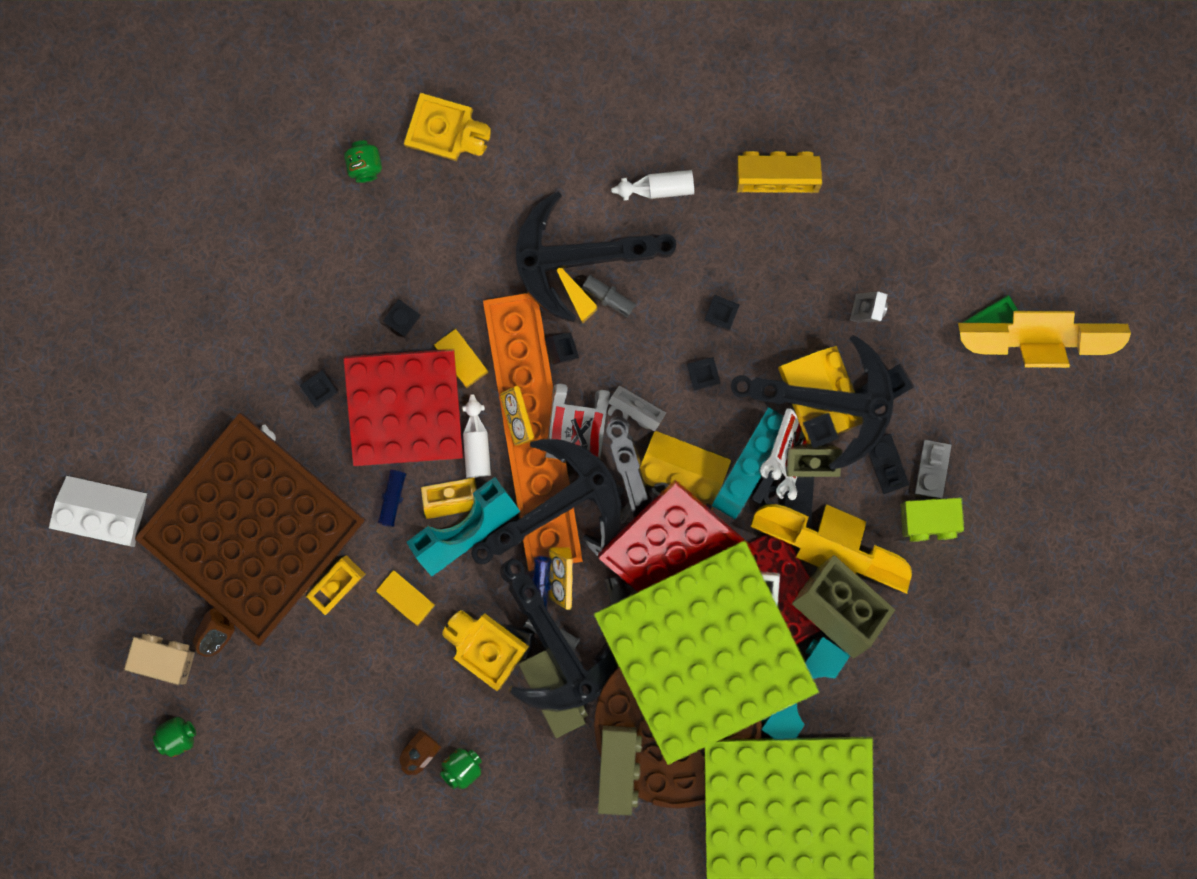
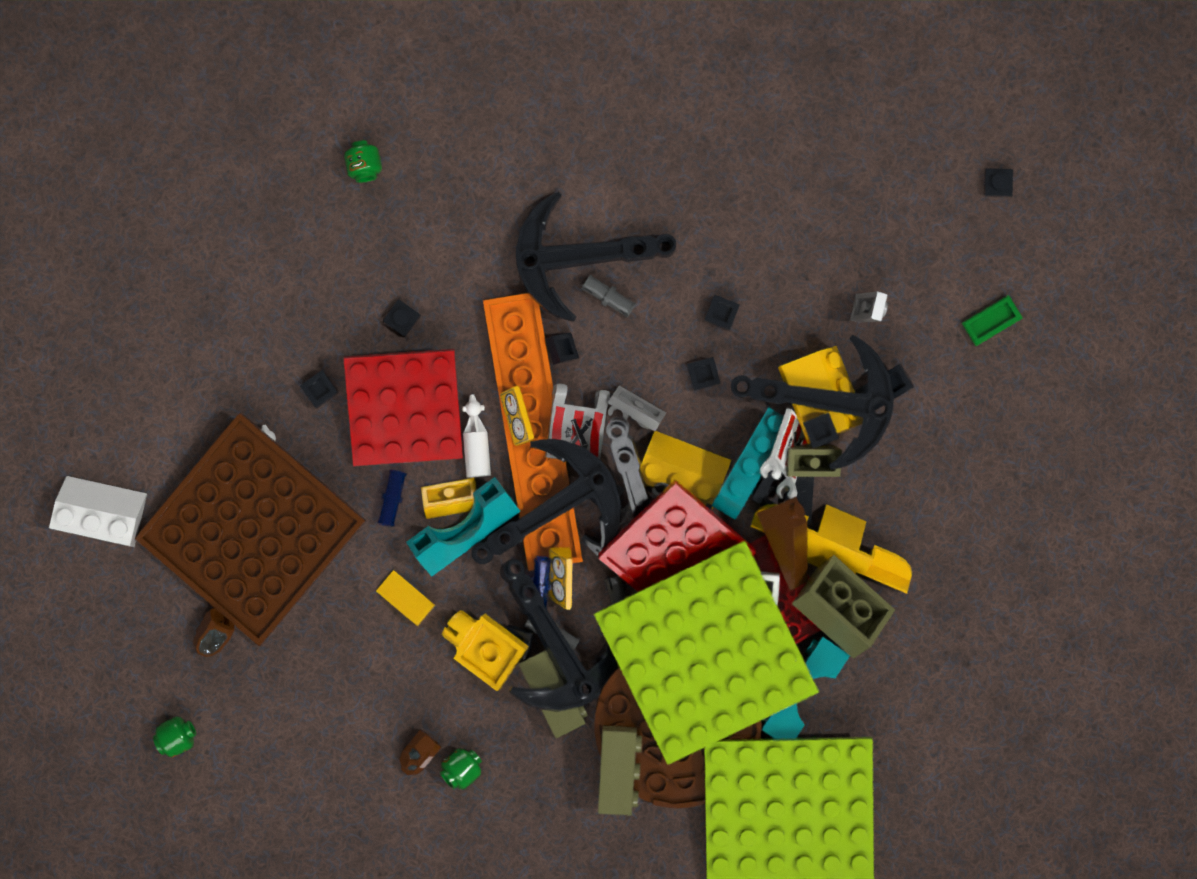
(158, 660): tan brick -> none
(336, 583): yellow slope -> none
(445, 129): yellow plate -> none
(468, 366): yellow slope -> none
(582, 303): yellow slope -> none
(658, 185): white wheel -> none
(779, 172): yellow slope -> none
(787, 535): none -> reddish brown slope
(888, 465): black plate -> none
(932, 517): lime brick -> none
(933, 469): light grey plate -> none
(998, 182): none -> black plate
(1044, 337): yellow piece -> none

